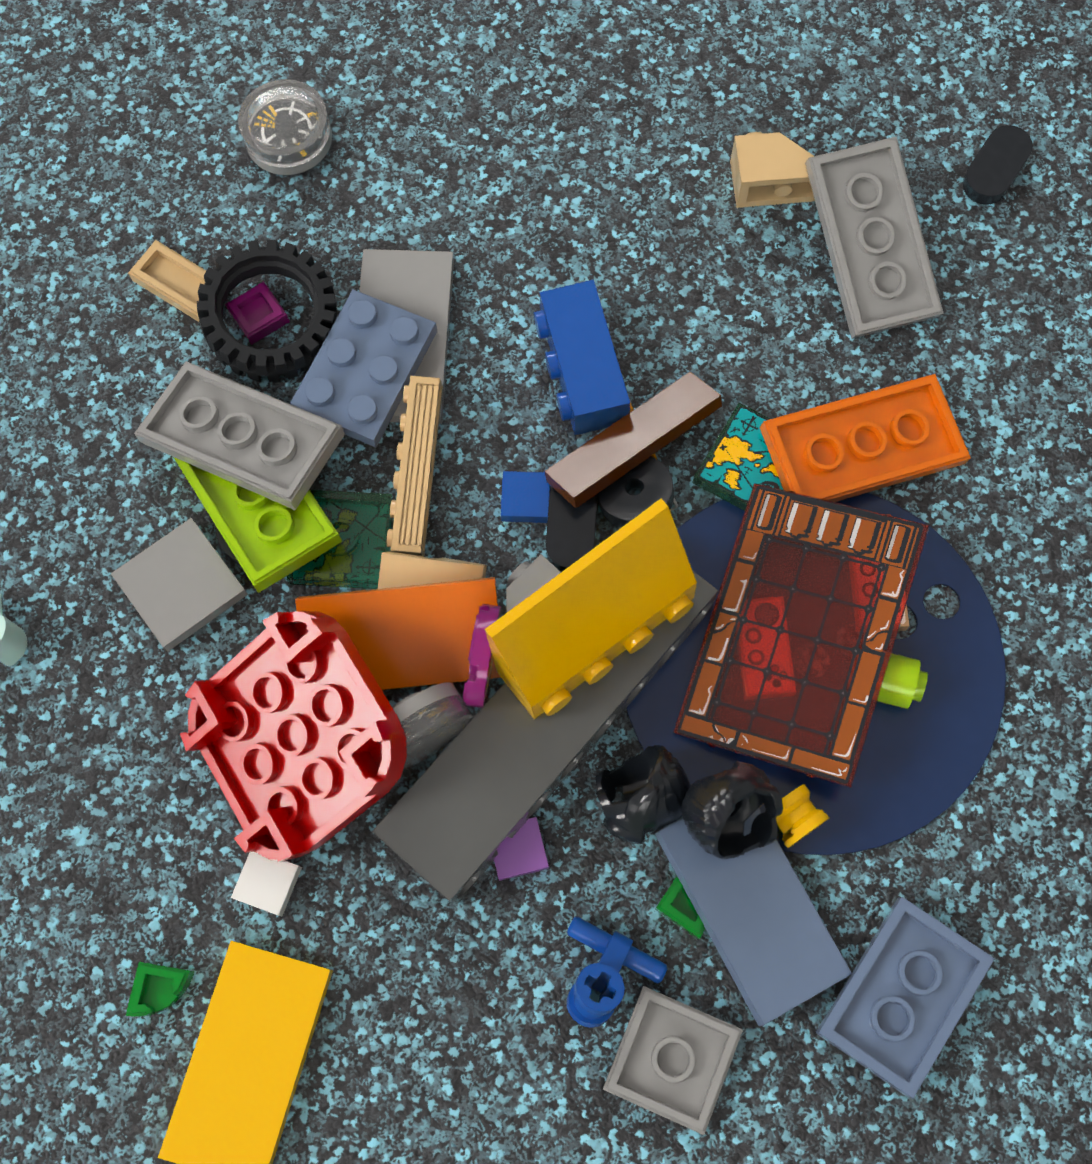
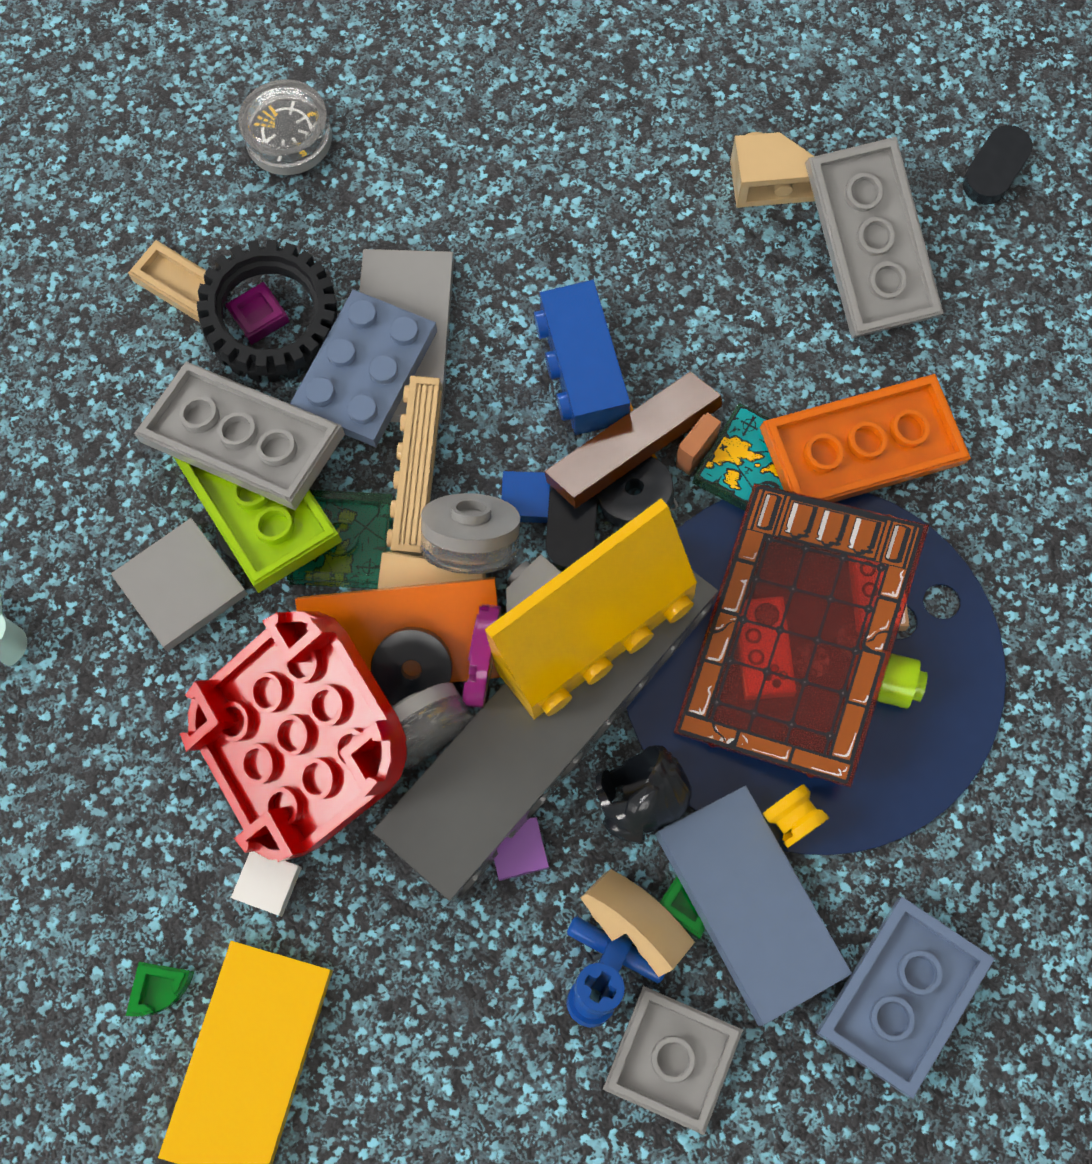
(406, 645): none -> black piece
(470, 533): none -> light grey piece
(628, 909): none -> tan slope
(697, 443): none -> nougat tile
(721, 804): black hair -> none

